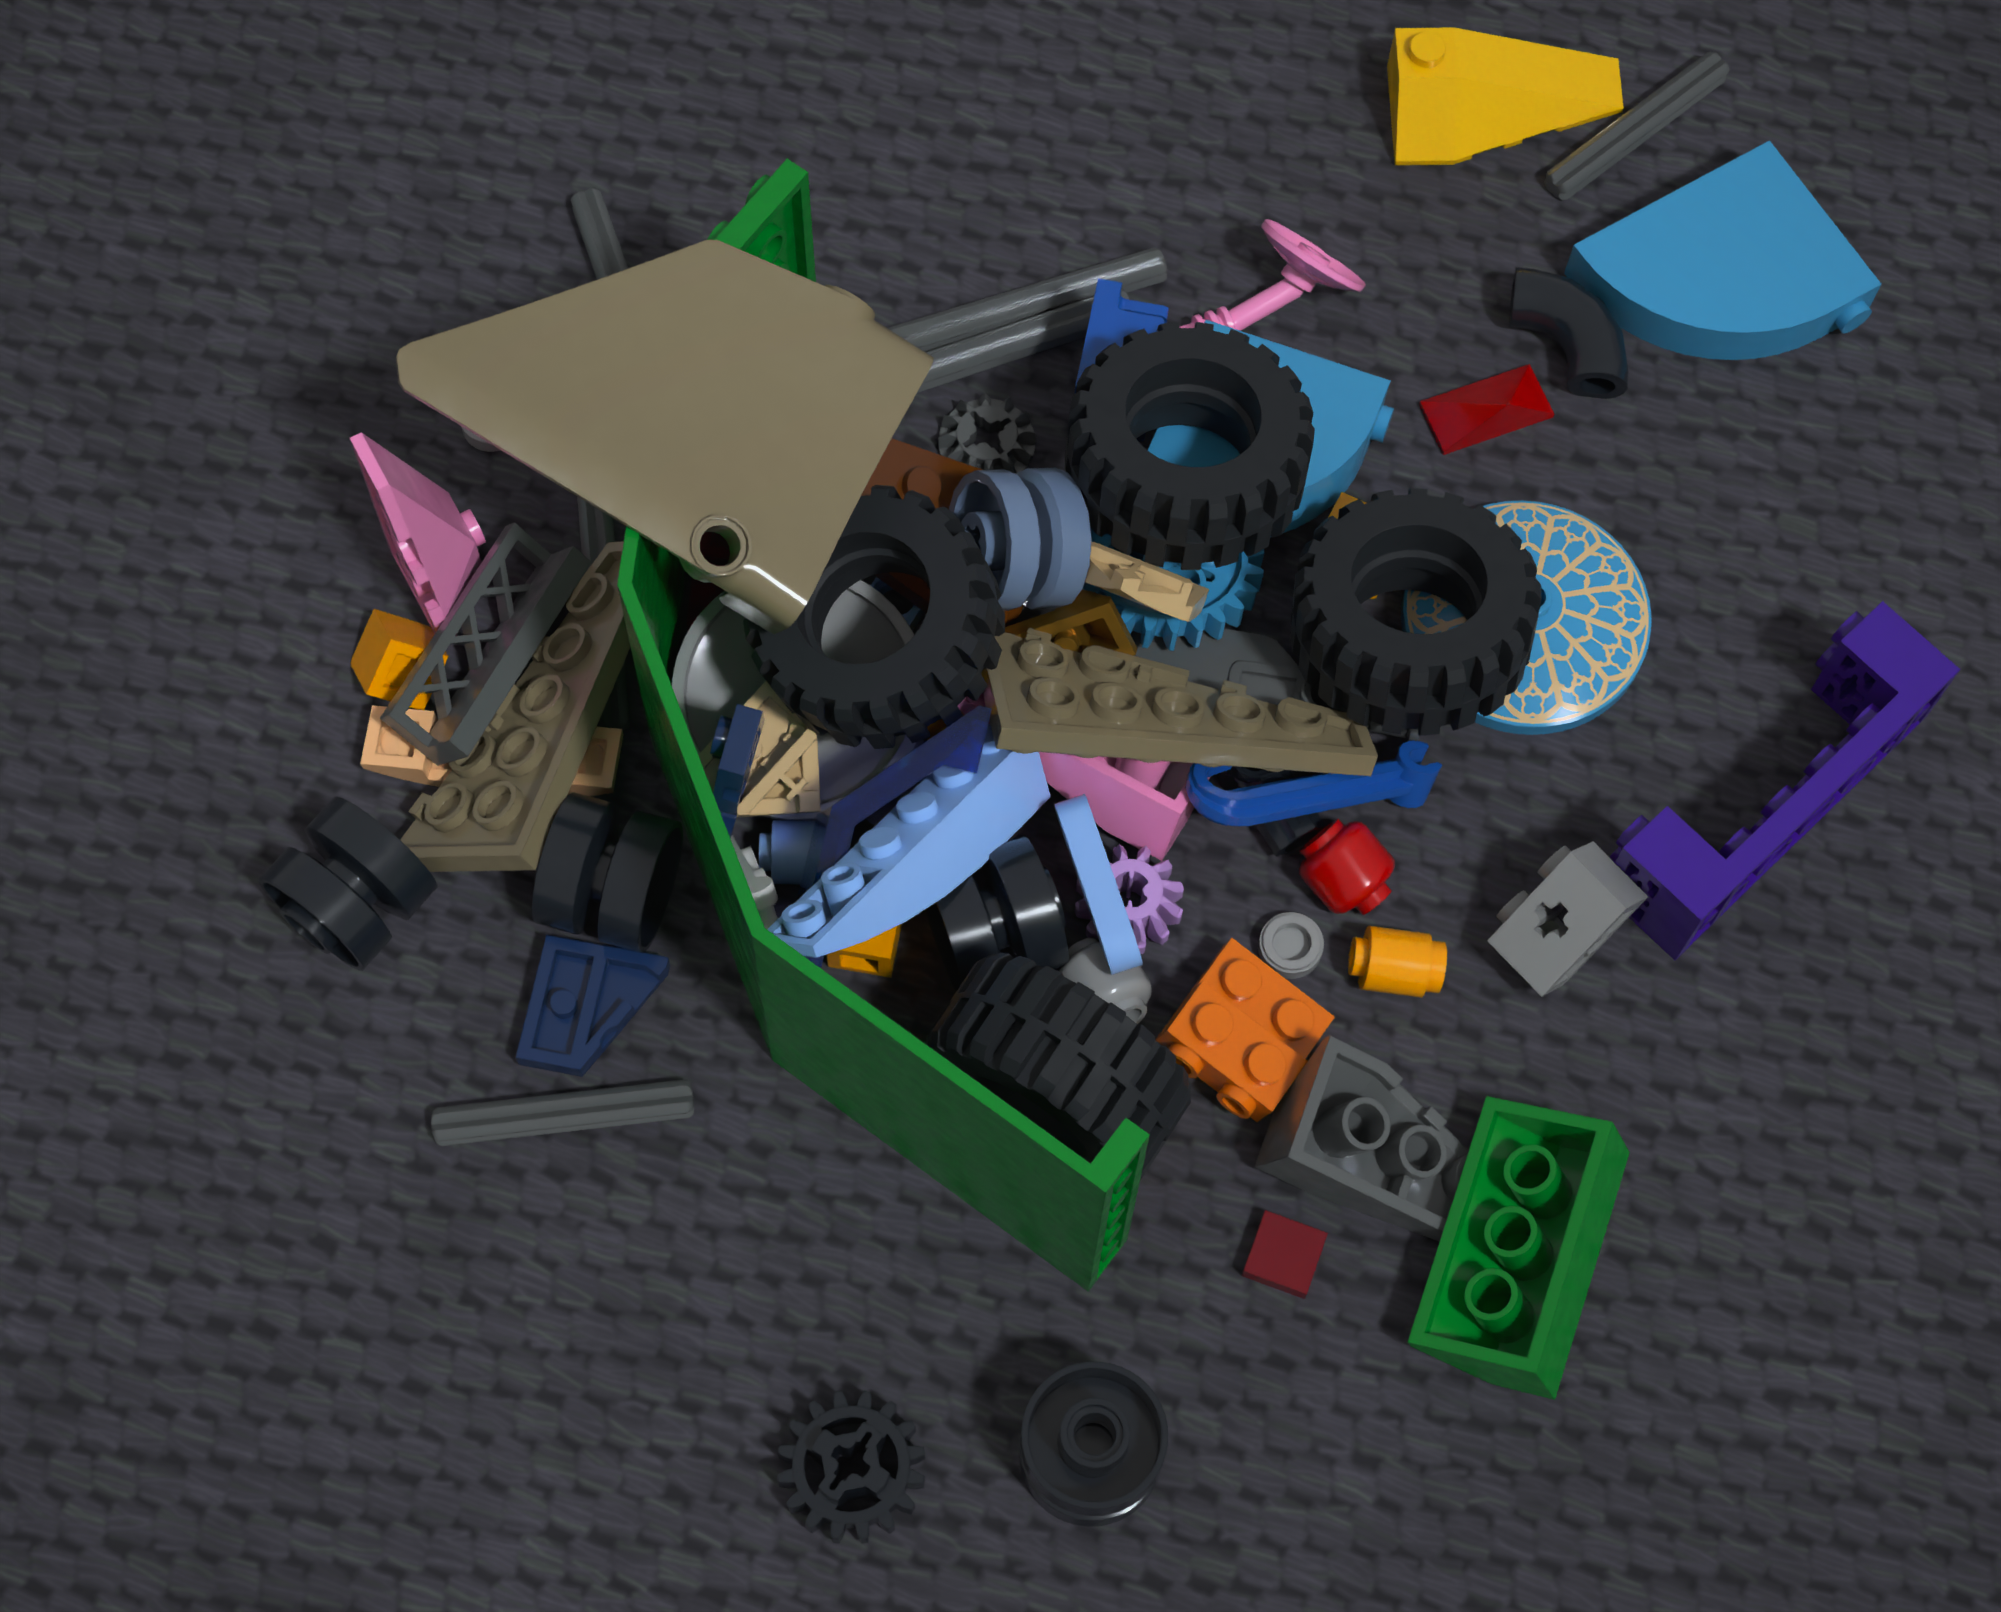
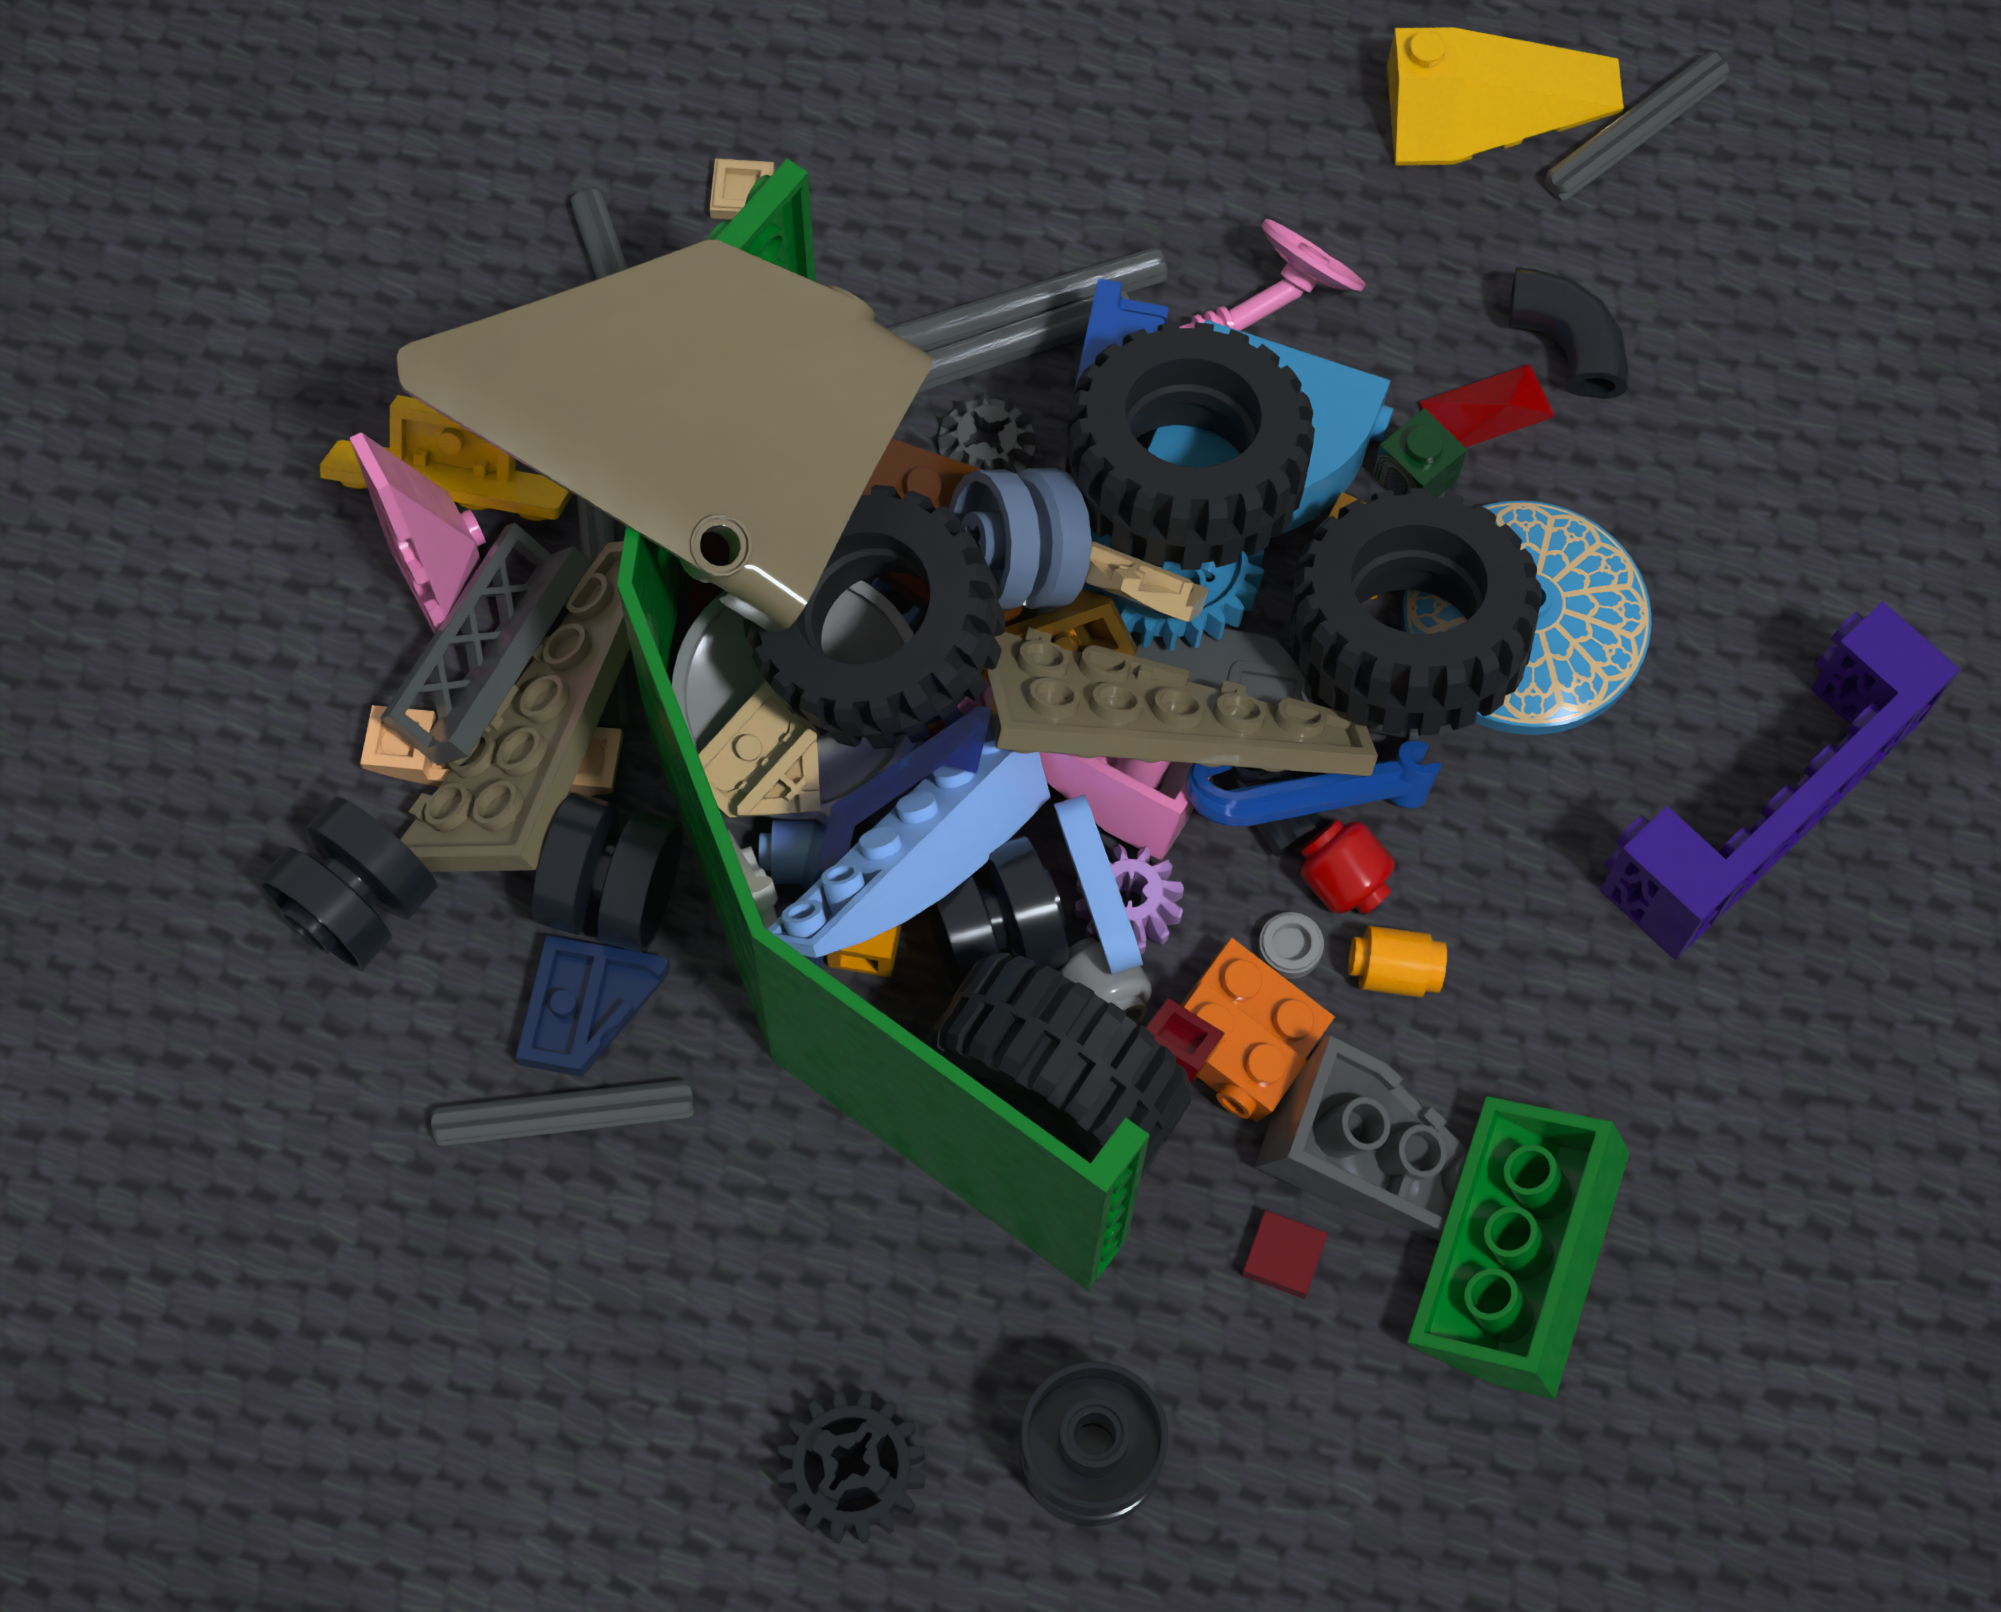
(389, 653): light orange panel -> none
(455, 460): none -> yellow bracket
(733, 183): none -> tan tile
(735, 746): dark blue wing -> none
(1186, 1036): none -> dark red tile
(1419, 457): none -> dark green brick
(1597, 904): light grey brick -> none
(1729, 265): dark azure brick -> none

